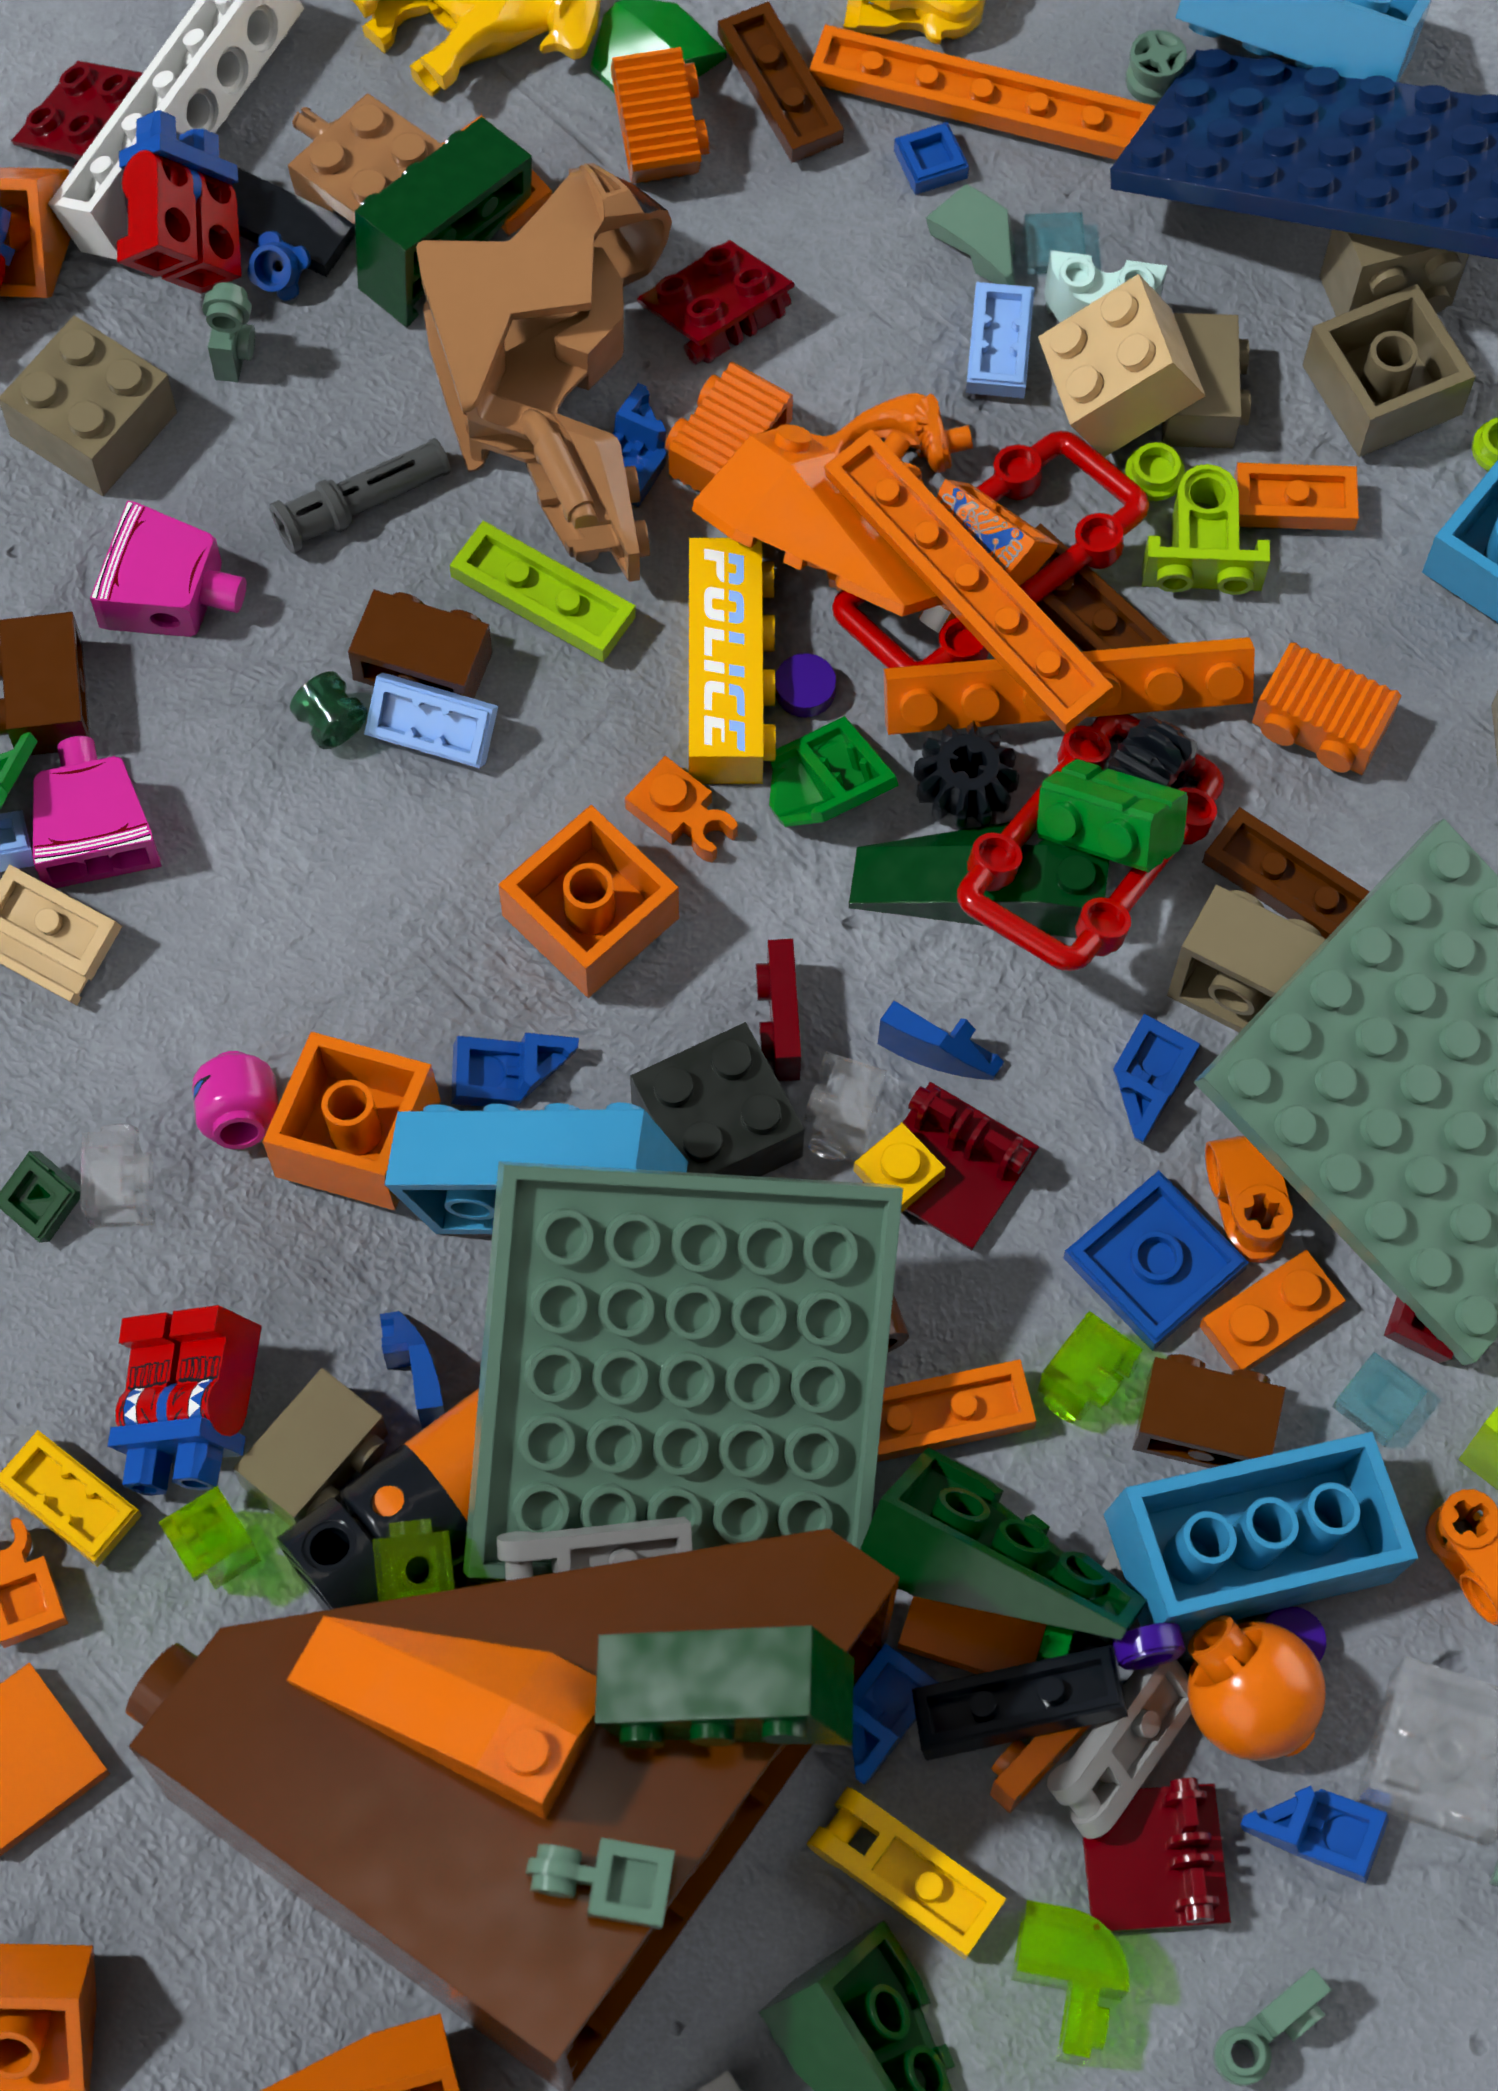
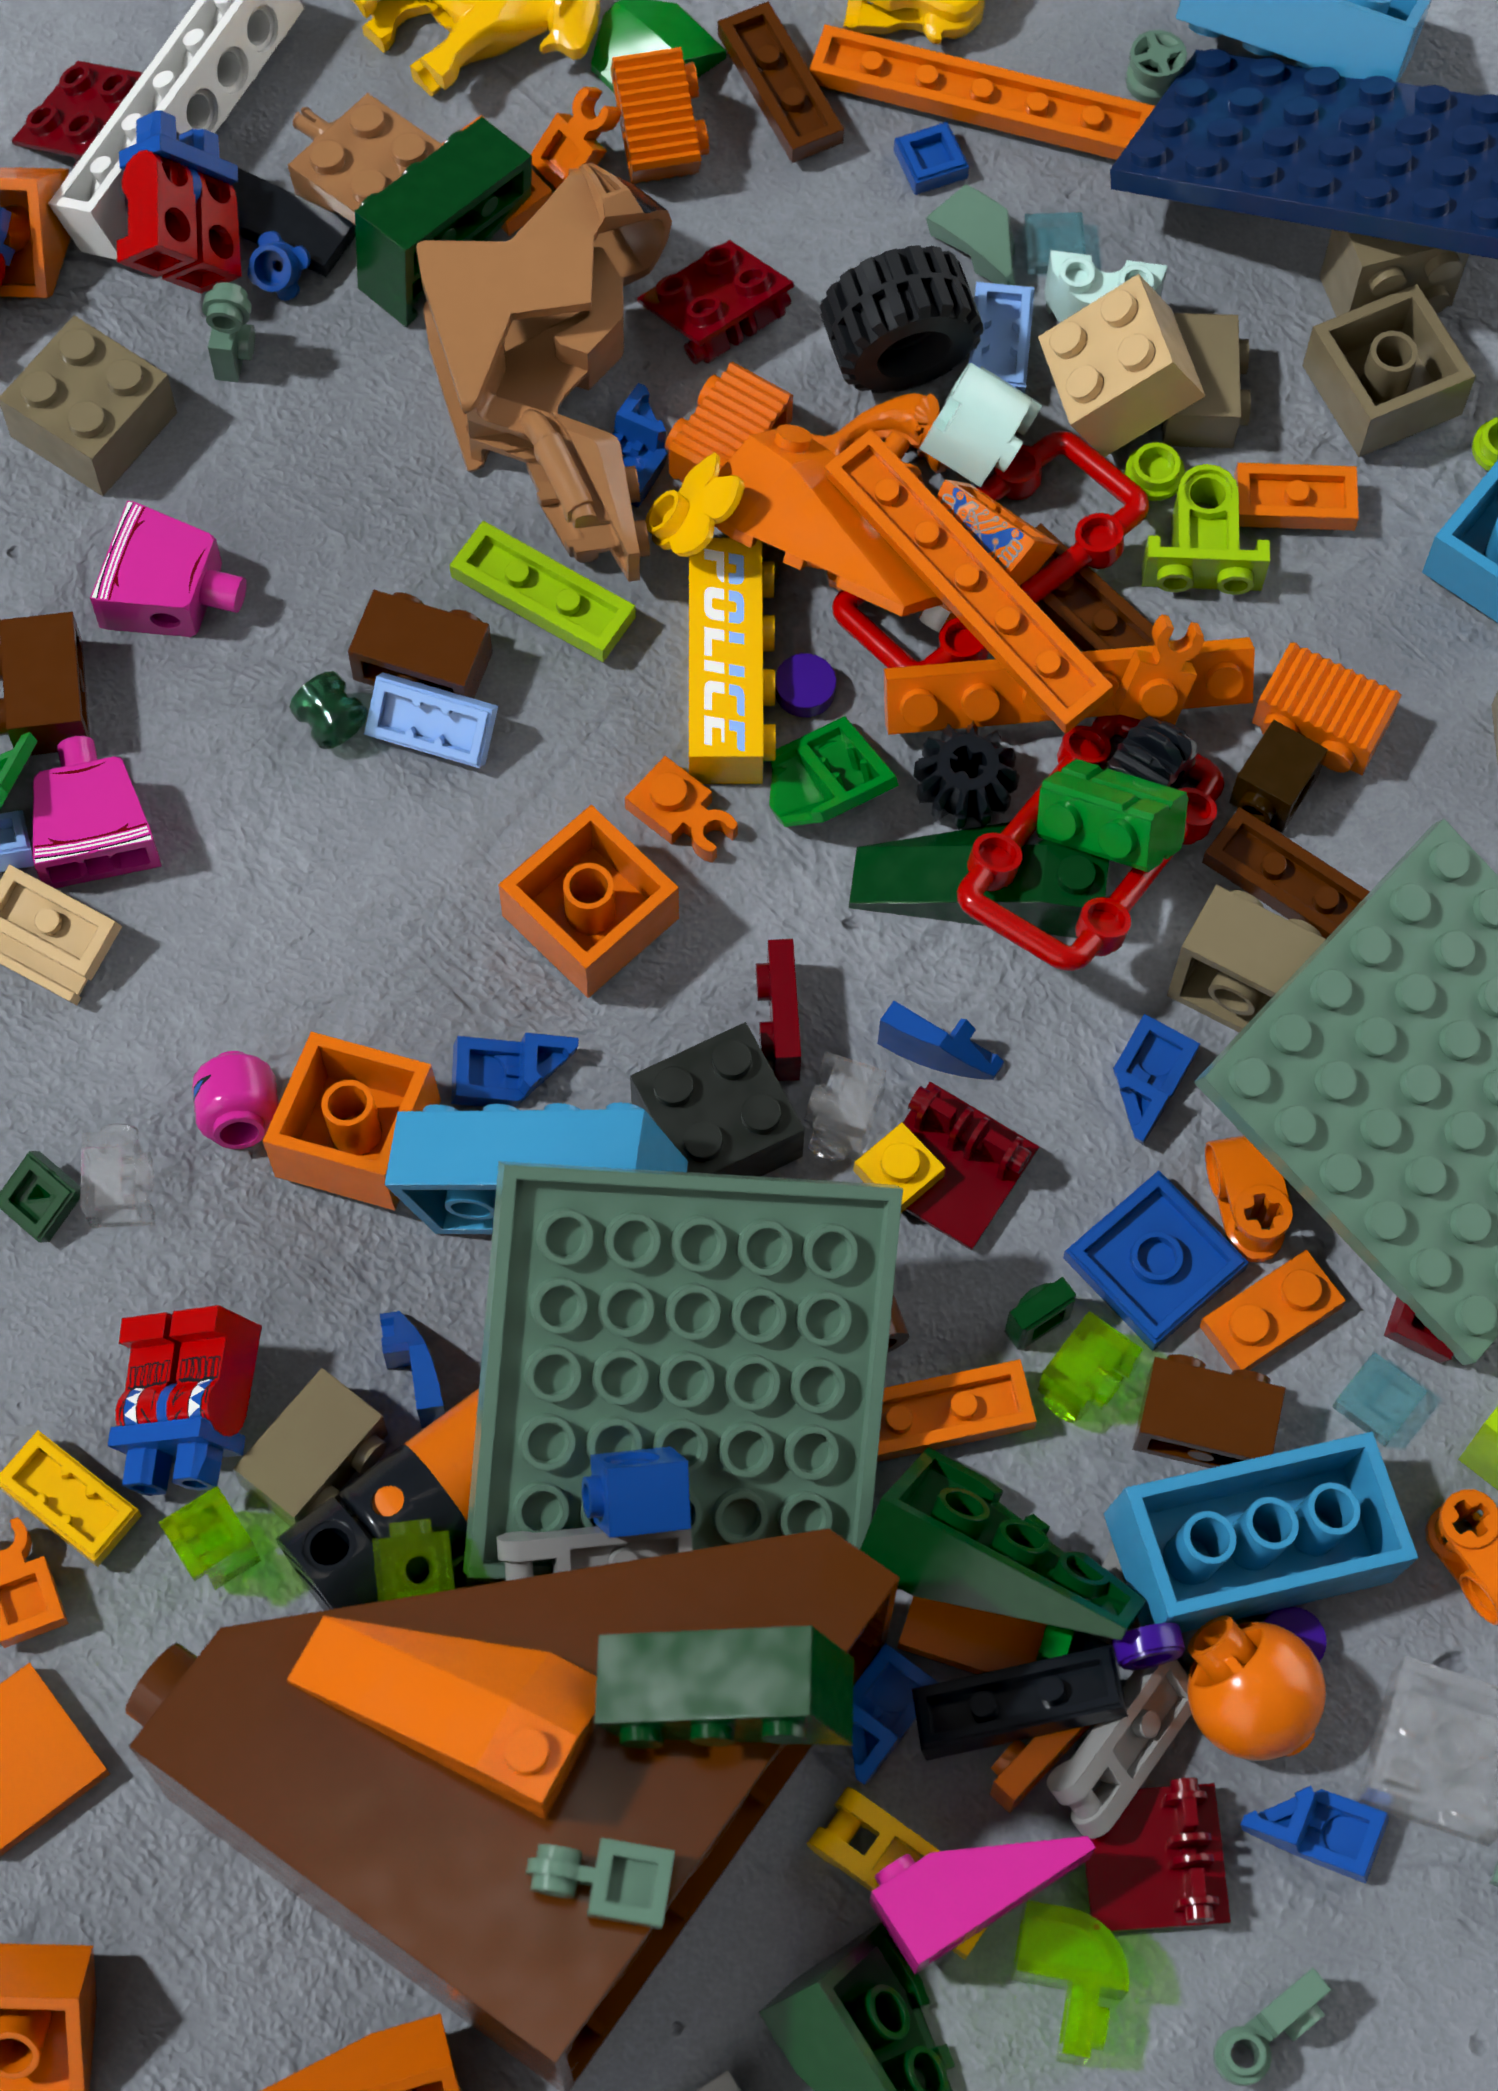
(335, 504): dark grey pin -> none
(573, 139): none -> orange plate
(638, 1492): none -> blue brick
(687, 517): none -> yellow plate
(901, 319): none -> black tyre
(960, 1892): none -> dark pink slope
(980, 424): none -> light aqua cylinder
(1040, 1312): none -> dark green tile
(1160, 680): none -> orange plate
(1278, 775): none -> dark brown brick

